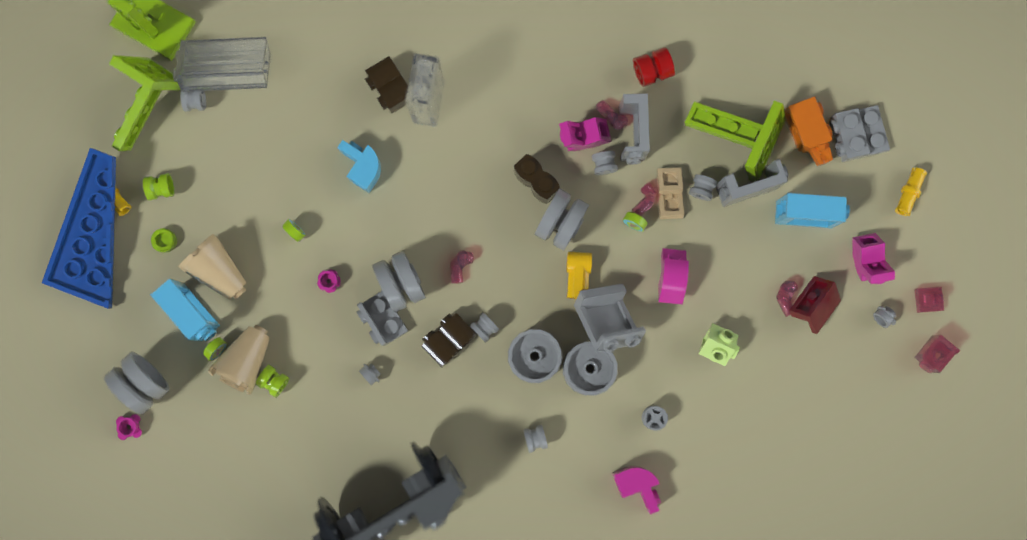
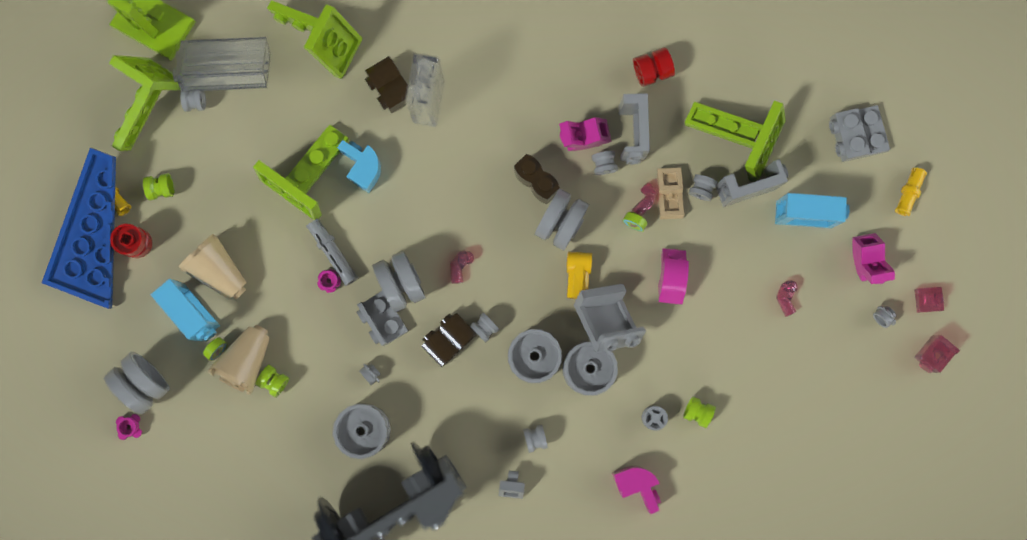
(131, 241): none -> red wheel
(163, 240): lime tile -> none
(293, 230): lime tile -> none
(305, 173): none -> lime piece
(331, 37): none -> lime piece
(332, 252): none -> light grey pin
(347, 432): none -> light grey wheel
(511, 487): none -> light grey tile
(616, 121): clear pink arm -> none
(699, 412): none -> lime wheel
(719, 345): yellowish green brick -> none
(810, 129): orange hinge -> none
(816, 303): dark red panel -> none

